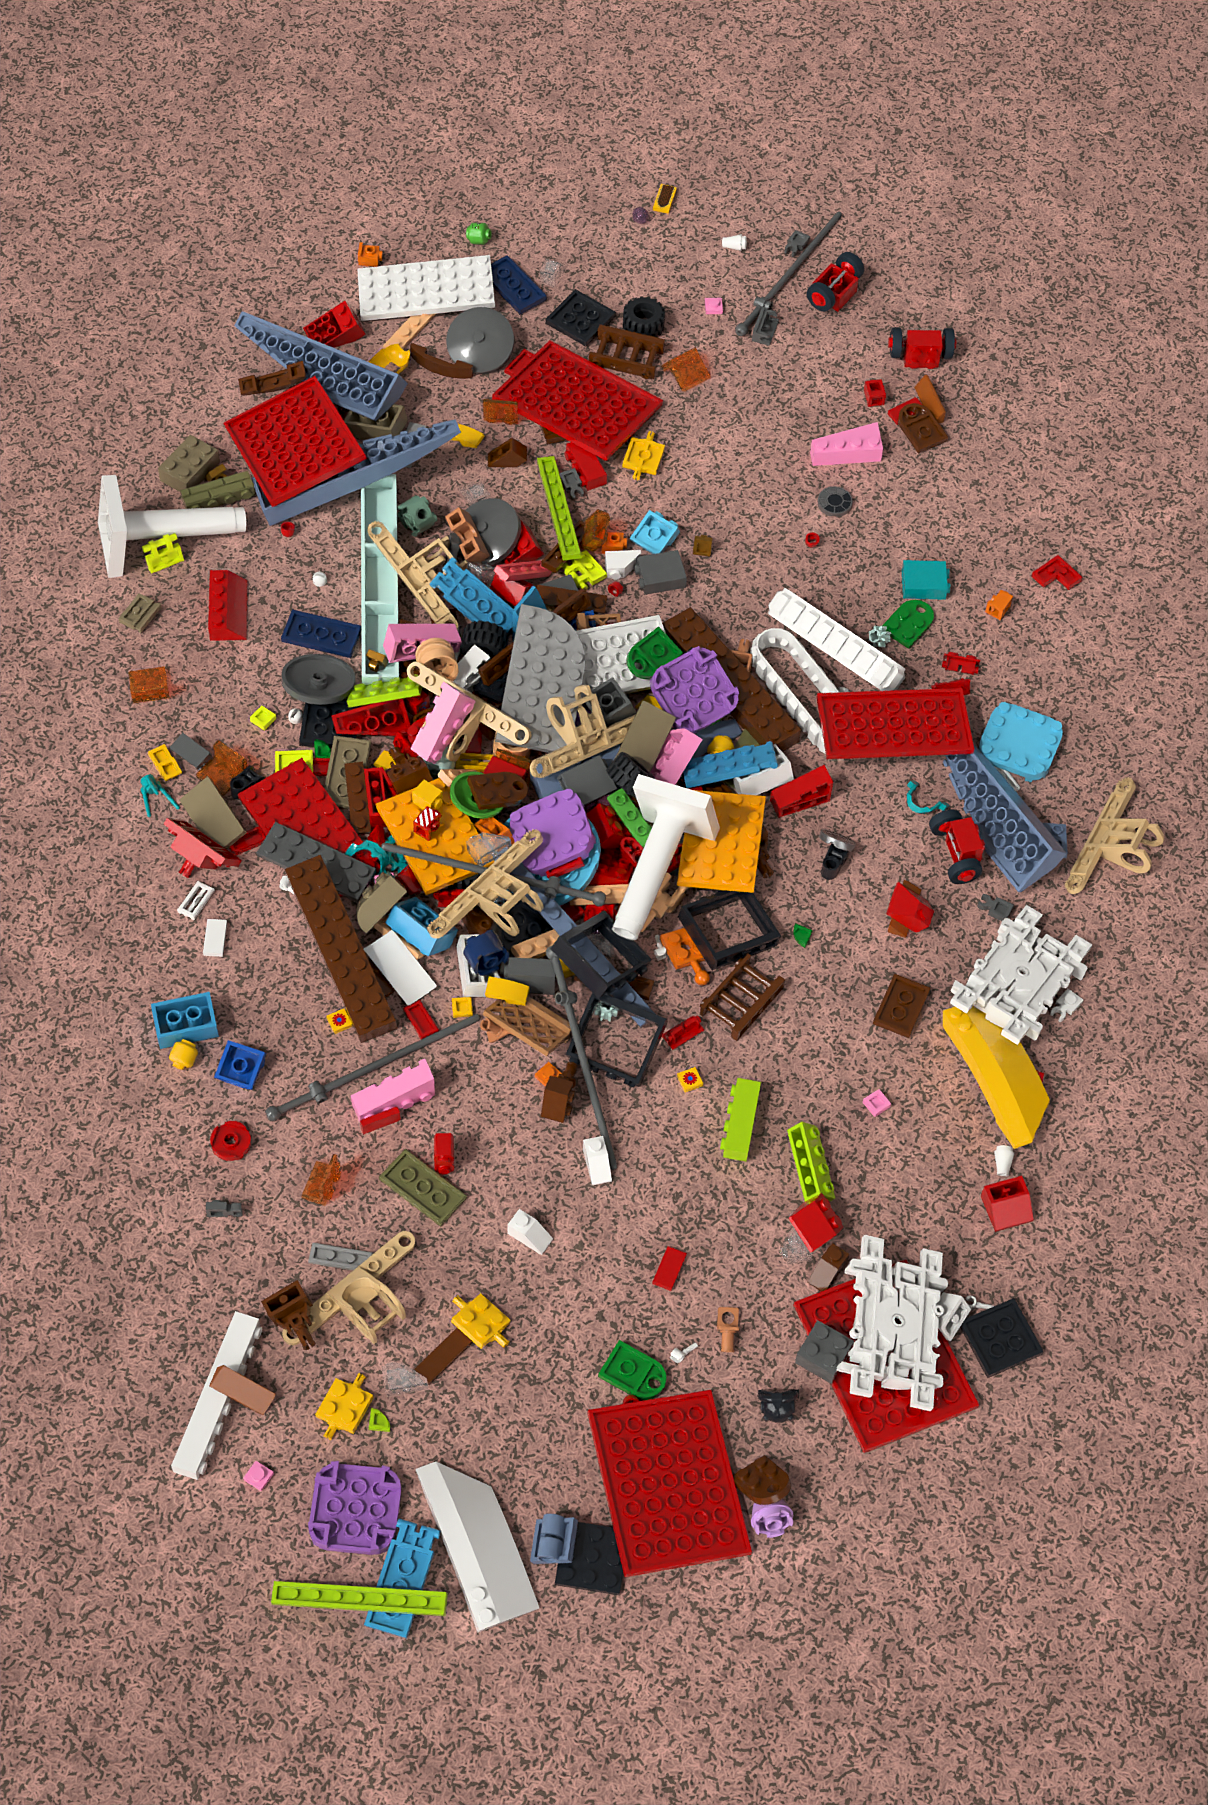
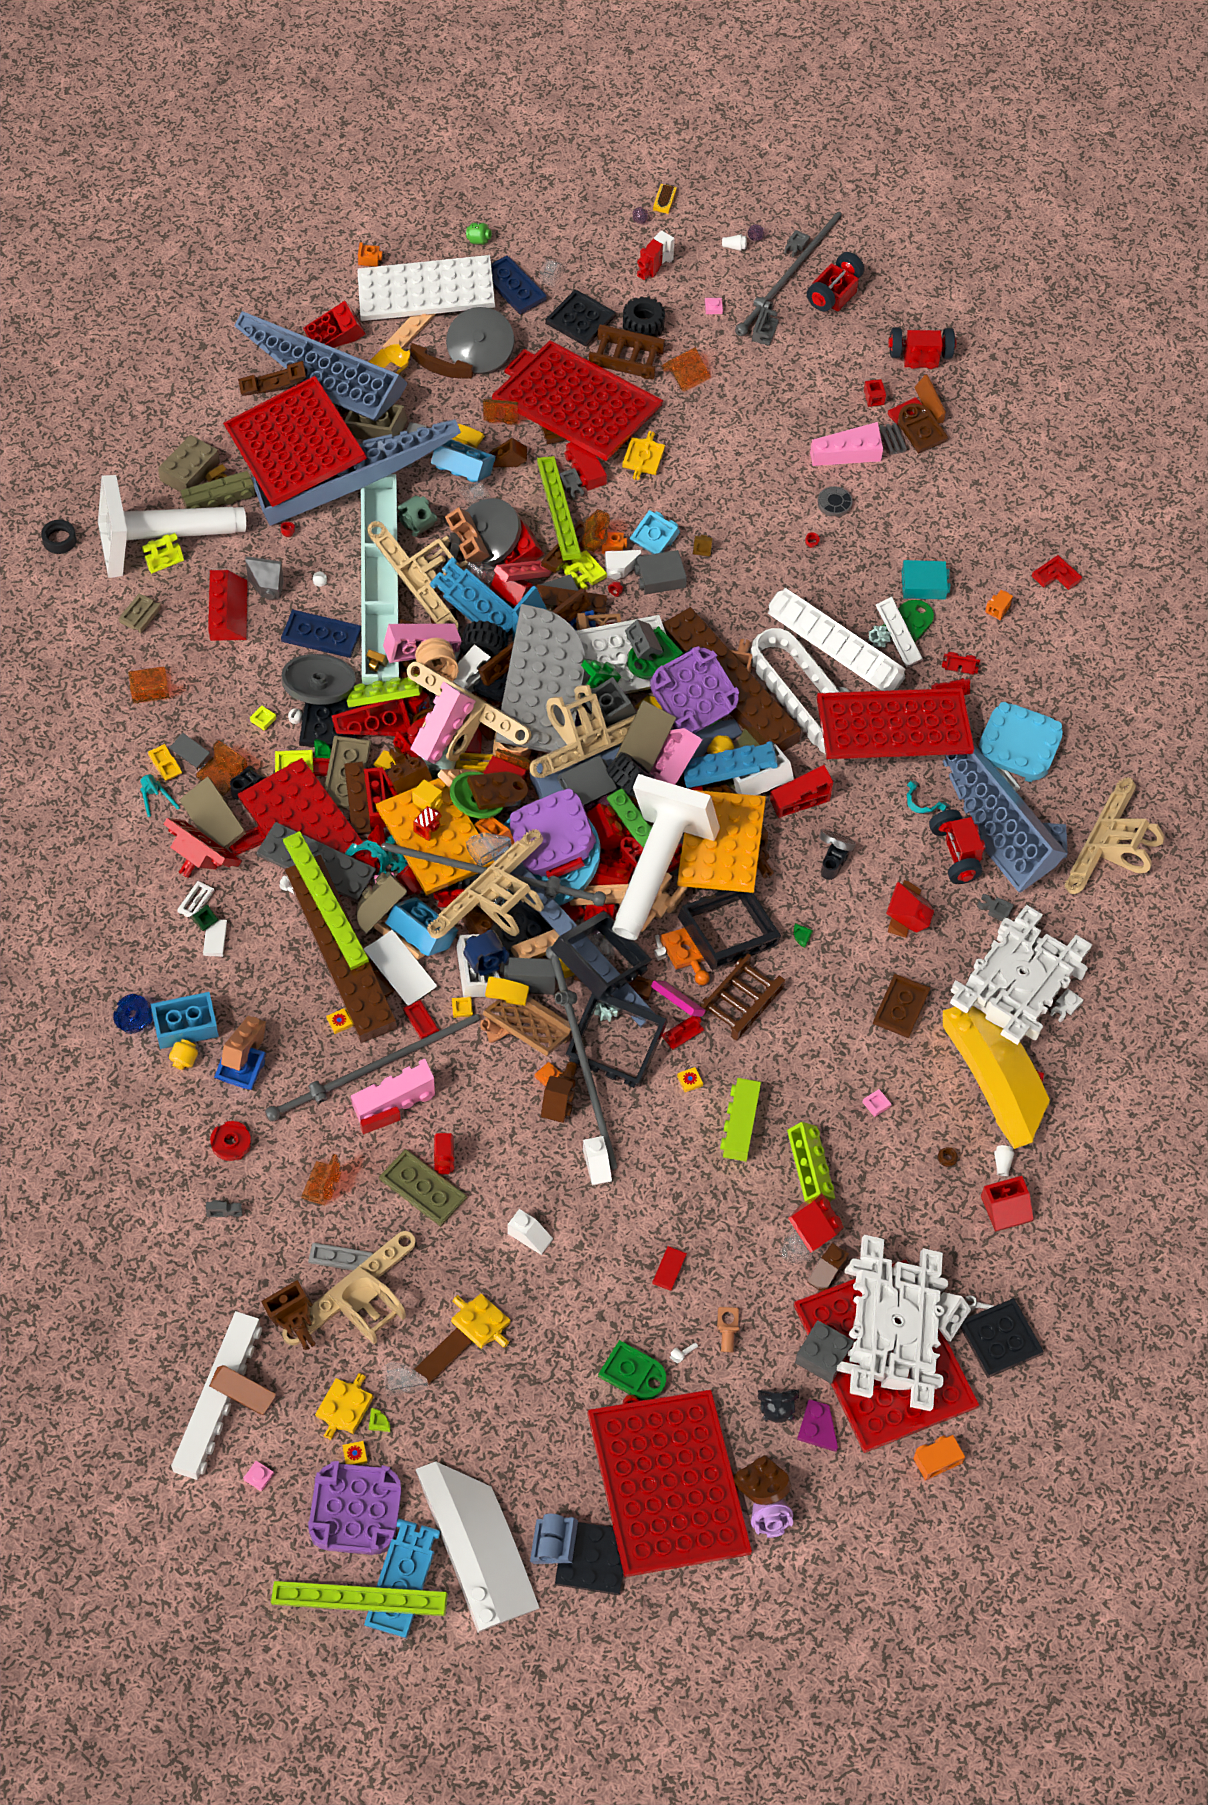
(58, 547): none -> black tyre
(140, 1020): none -> clear blue plate
(204, 917): none -> dark green slope
(247, 1036): none -> nougat arch
(265, 576): none -> flat silver slope
(325, 900): none -> lime plate
(355, 1453): none -> yellow tile
(463, 460): none -> dark azure brick
(599, 672): none -> green bracket
(620, 662): none -> white hand
(643, 640): none -> dark grey hinge
(656, 253): none -> red hips
(678, 998): none -> dark pink tile
(756, 232): none -> clear purple plate
(818, 1426): none -> magenta wing
(889, 428): none -> flat silver tile
(899, 632): none -> white tile
(938, 1456): none -> orange brick
(950, 1152): none -> reddish brown plate

